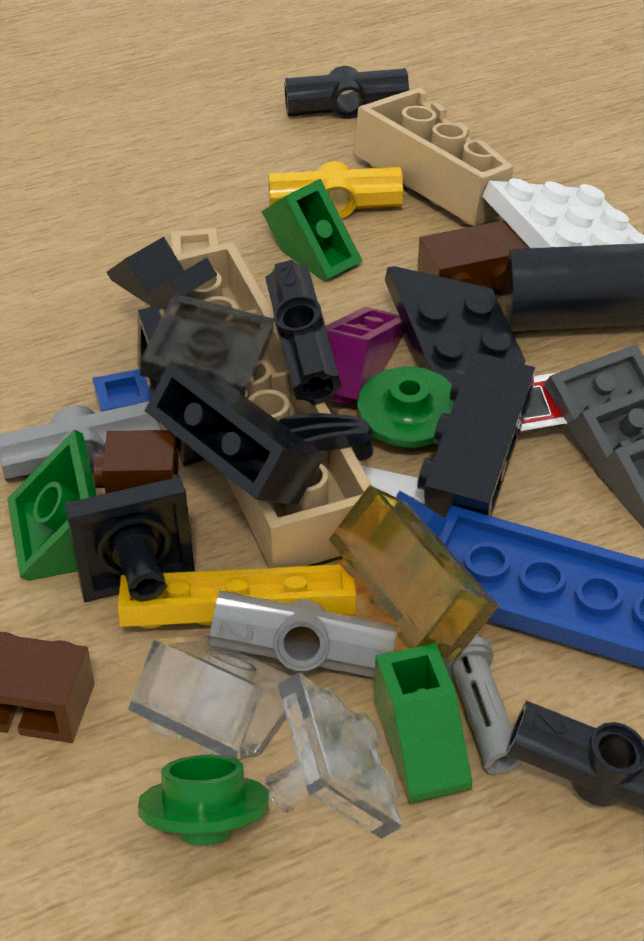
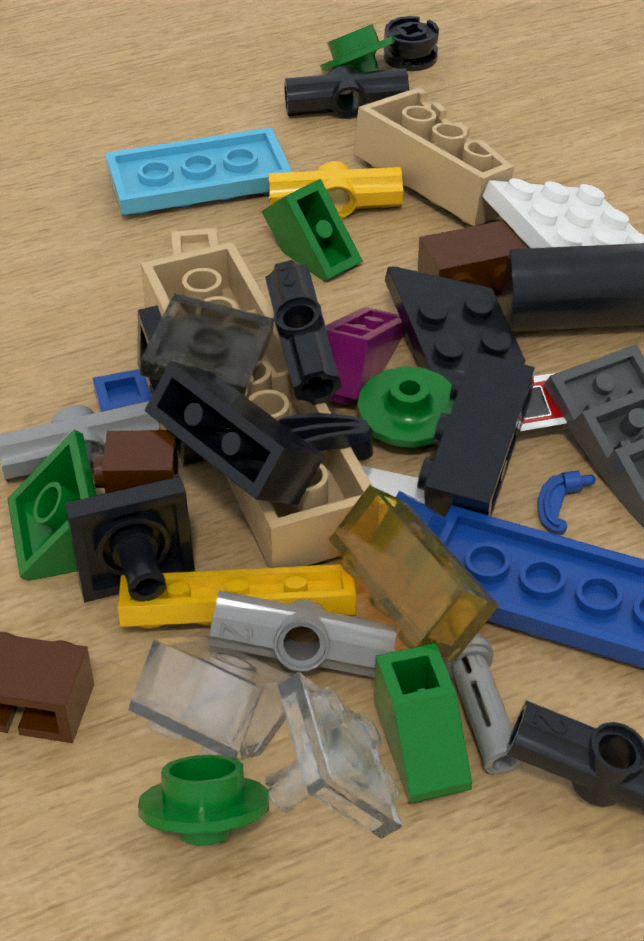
(157, 274): black slope -> none
(195, 170): none -> medium azure plate
(356, 50): none -> green piece
(413, 43): none -> black wheel
(552, 497): none -> blue piece

